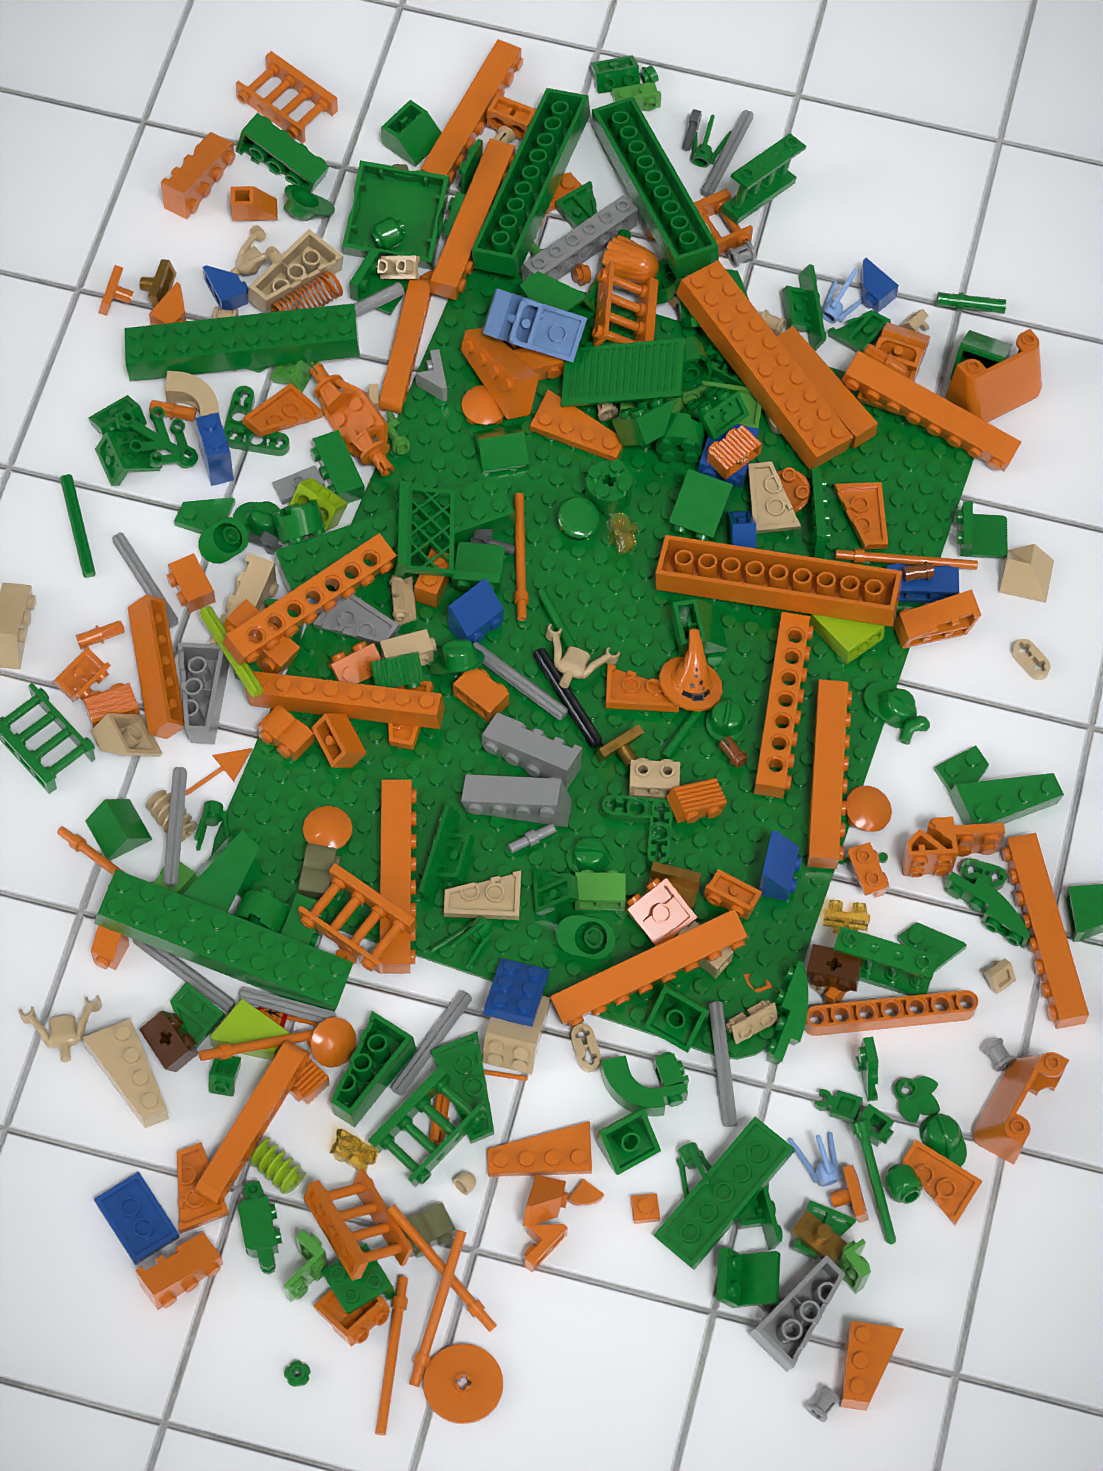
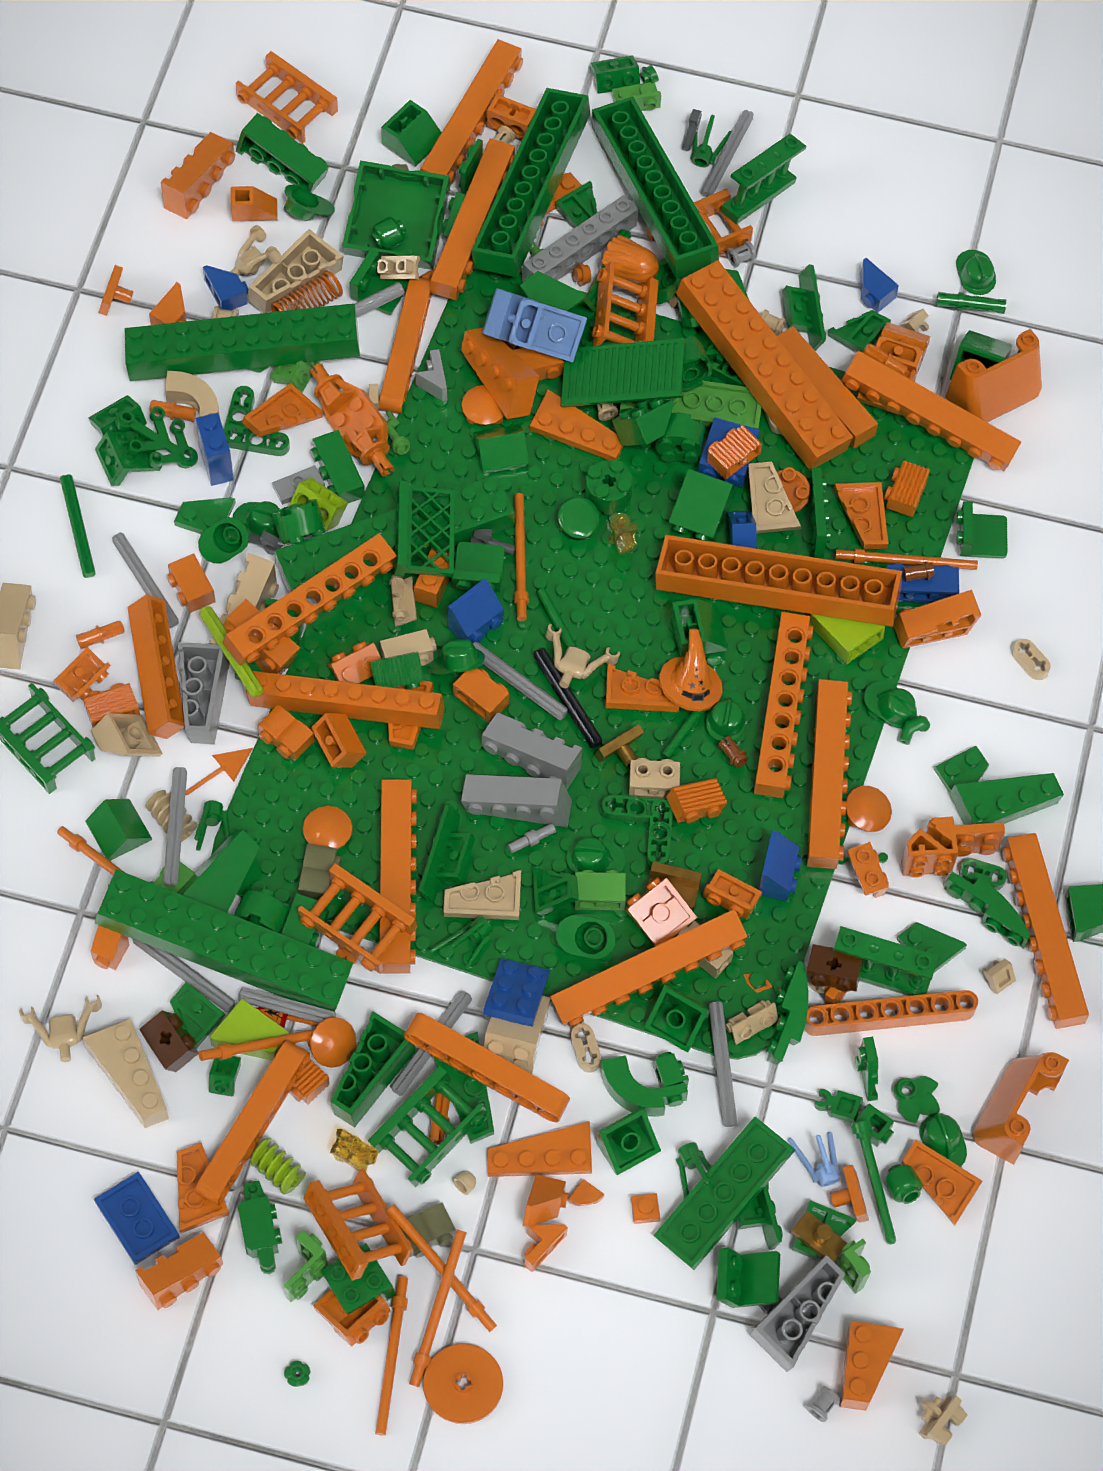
(161, 283): pearl gold tile -> none
(357, 620): light grey wing -> none
(487, 1067): none -> orange beam
(718, 410): green bracket -> none
(833, 309): light blue plant -> none
(855, 920): clear yellow hips -> none
(907, 489): none -> orange brick
(937, 1415): none -> tan hips
(976, 272): none -> green piece
(999, 1054): light grey bush -> none
(1027, 573): tan slope -> none

